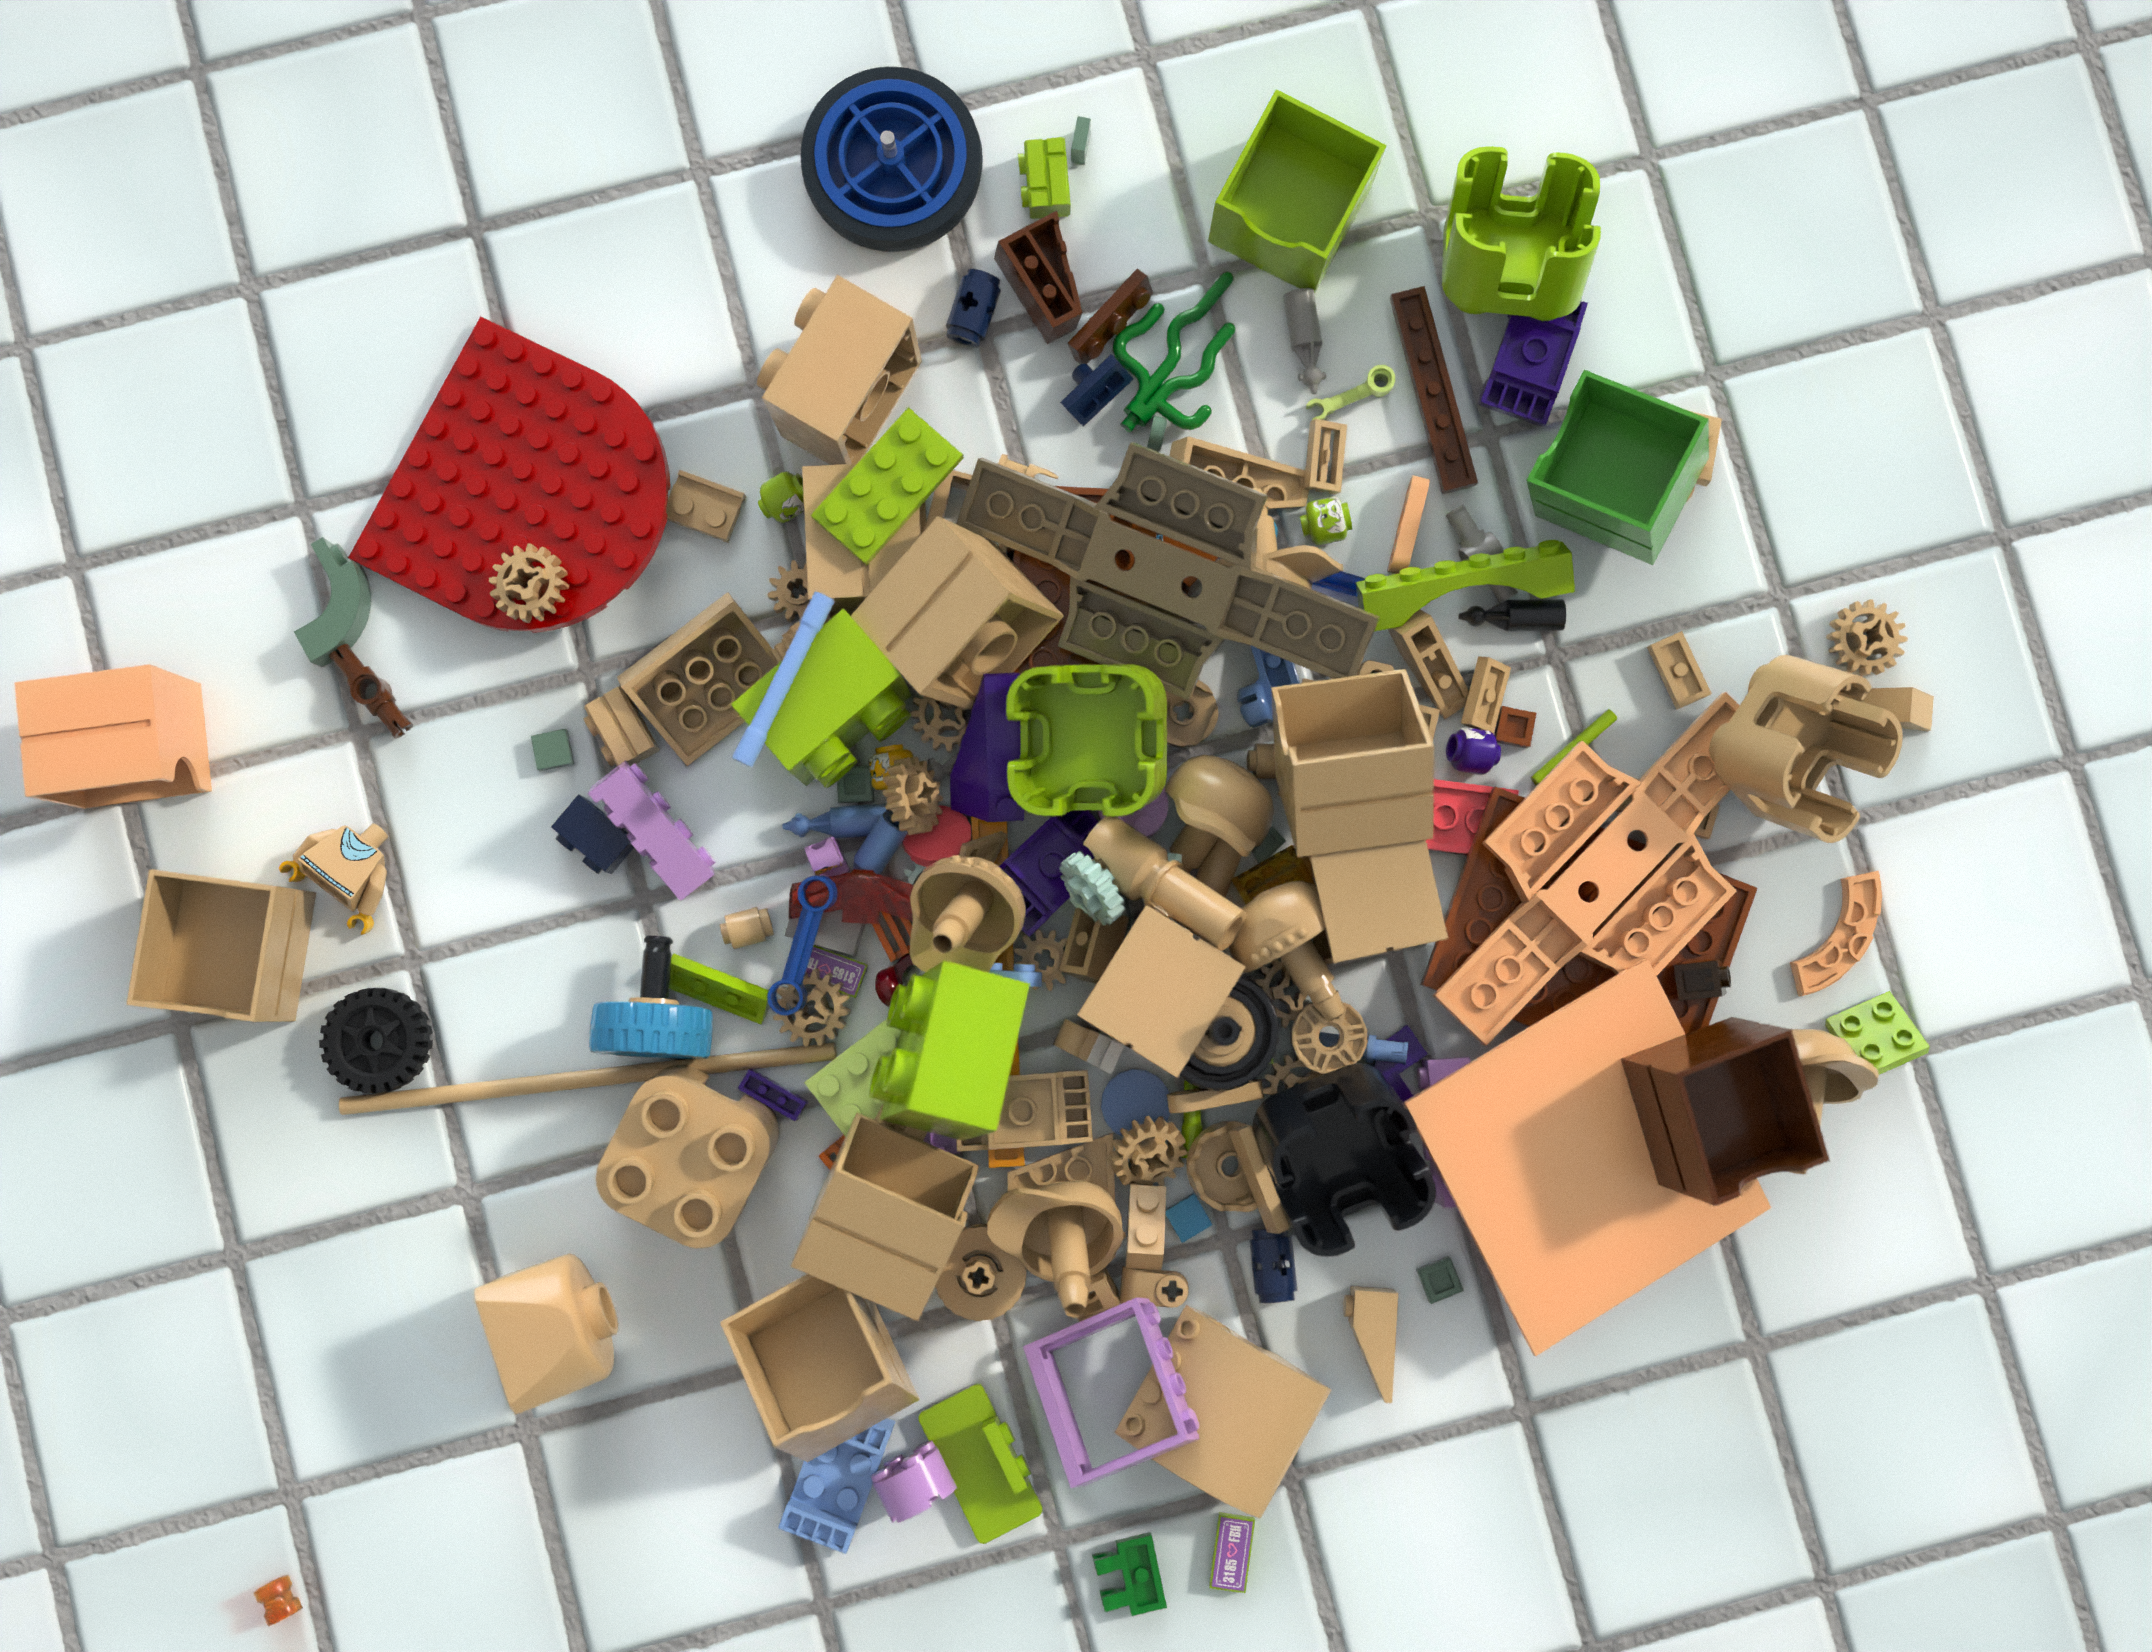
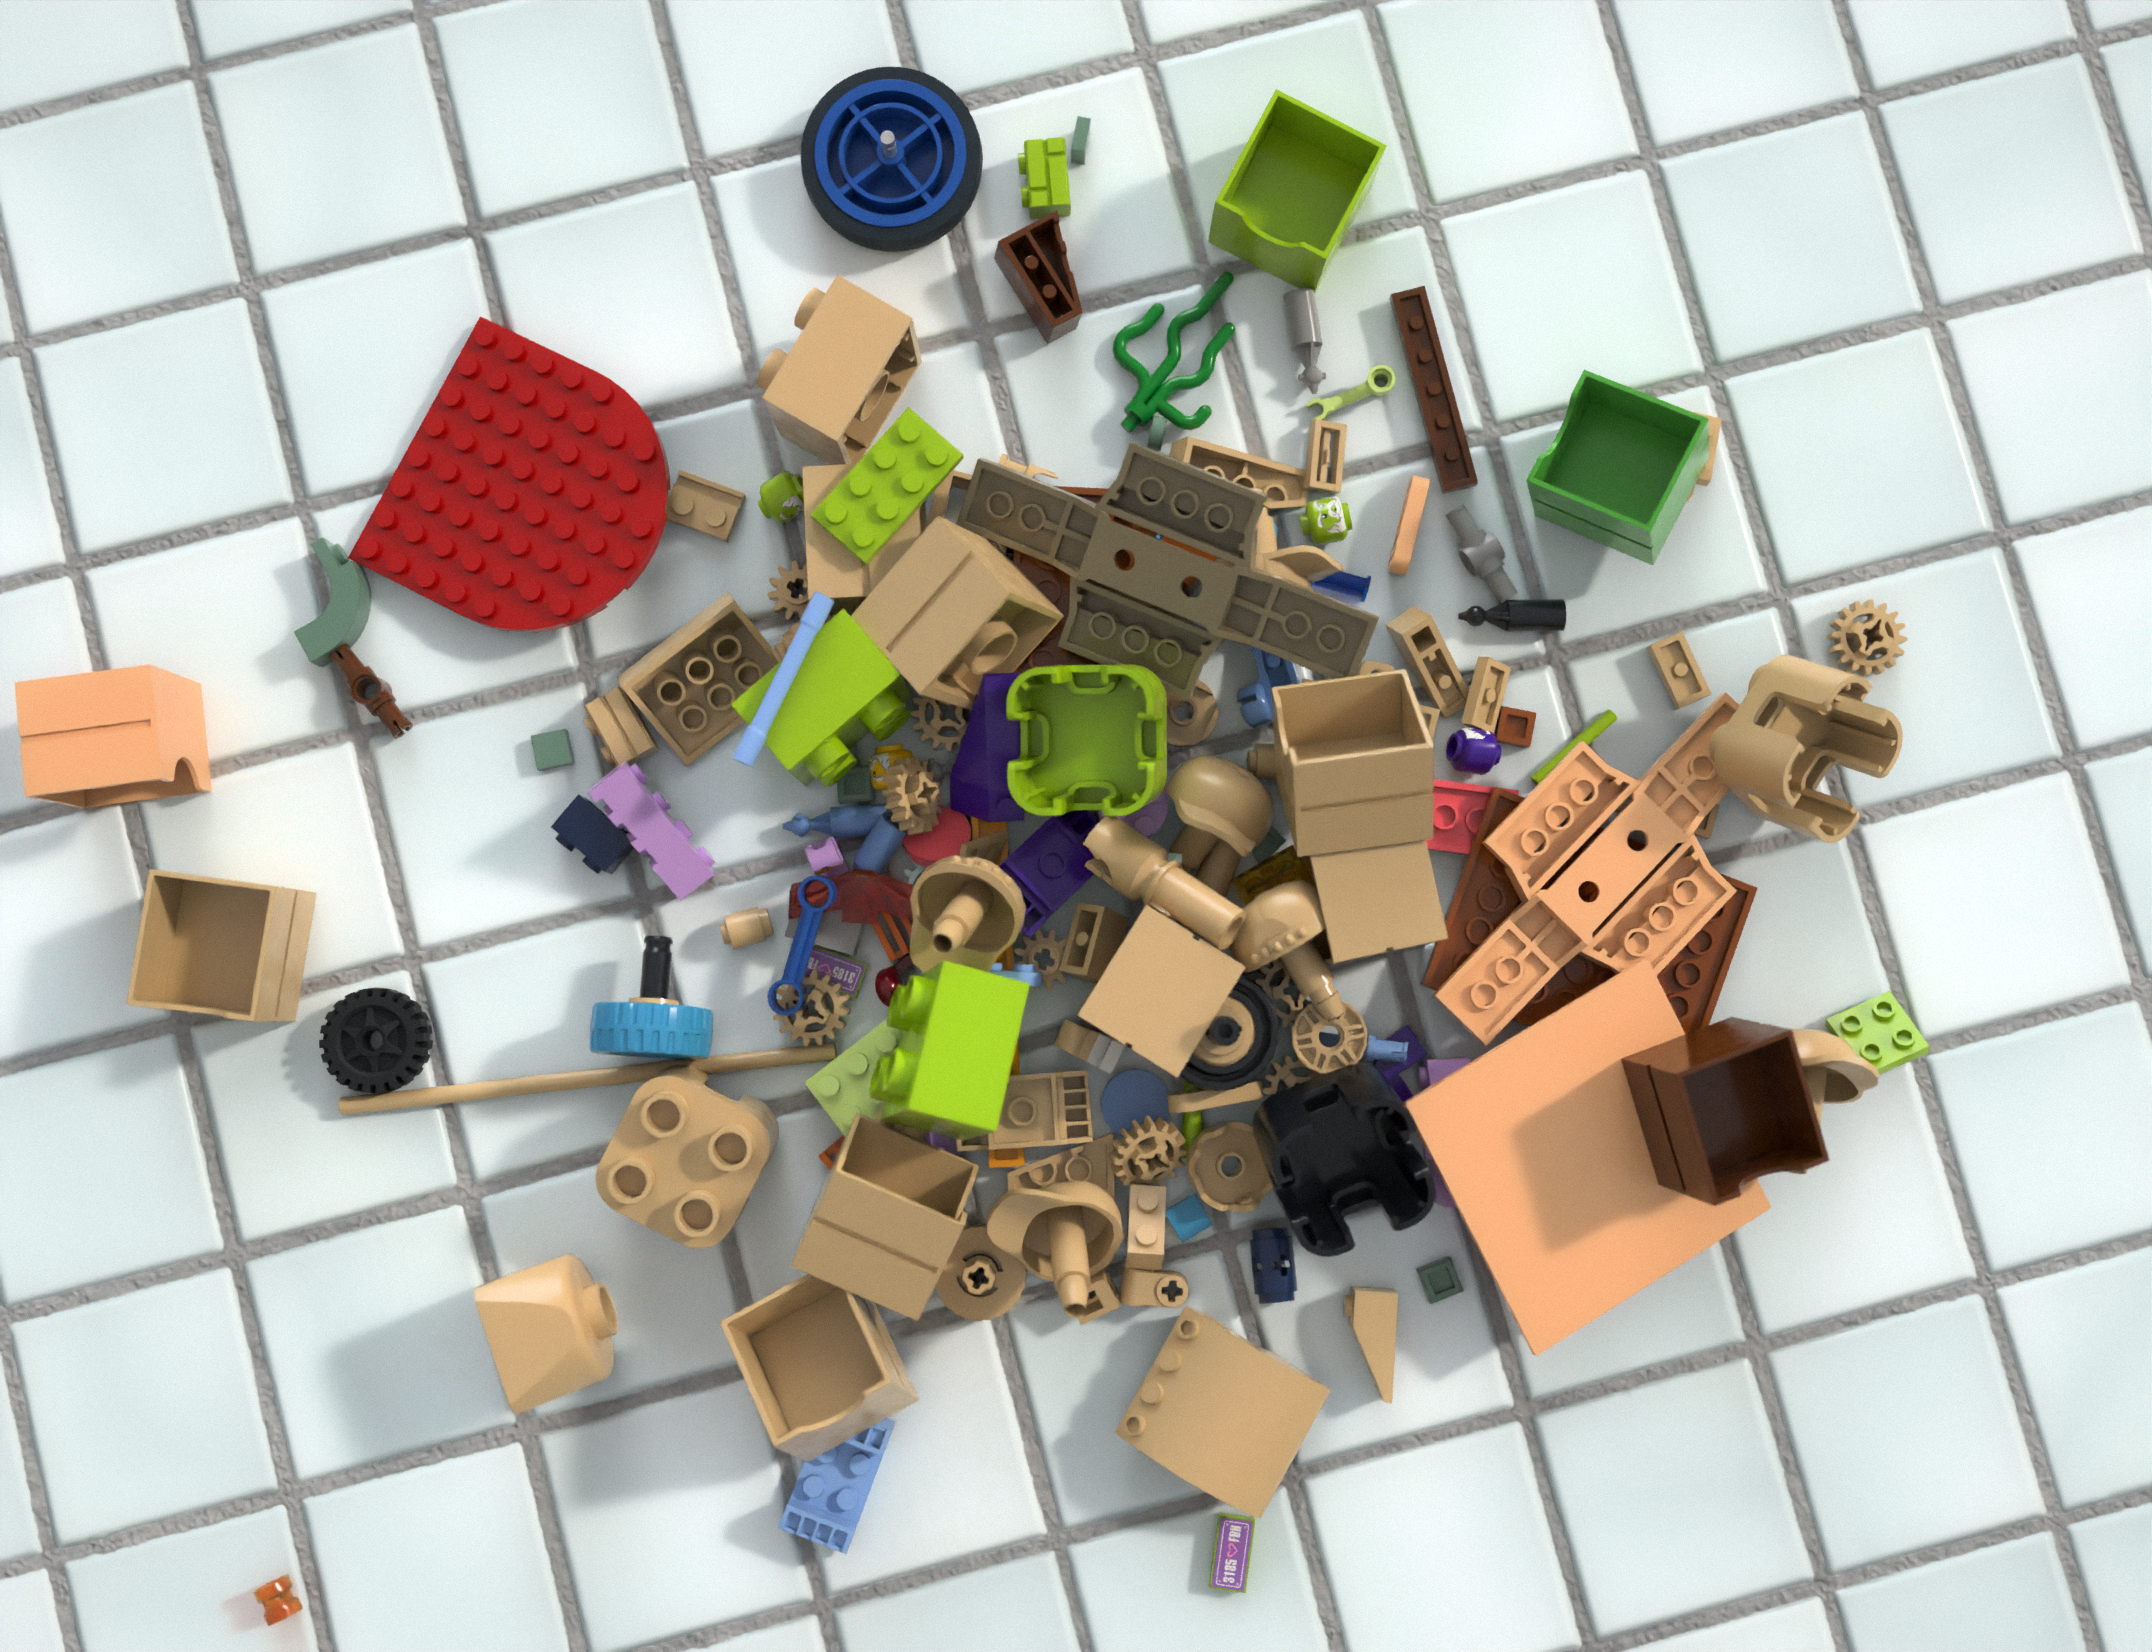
(345, 867): tan torso -> none
(516, 582): tan gear -> none
(718, 989): lime plate -> none
(773, 1094): dark purple piece -> none
(913, 1482): lavender brick -> none
(973, 308): dark blue piece -> none
(982, 1462): lime bracket -> none
(1058, 1407): lavender window -> none
(1091, 888): light aqua gear -> none
(1095, 388): dark blue tile -> none
(1111, 318): reddish brown plate -> none
(1140, 1574): green plate -> none
(1259, 1179): tan tile -> none
(1516, 249): lime piece -> none
(1531, 366): dark purple plate -> none
(1537, 570): lime arch -> none
(1702, 979): dark brown bracket -> none
(1849, 938): light nougat tile -> none
(1908, 704): tan slope -> none

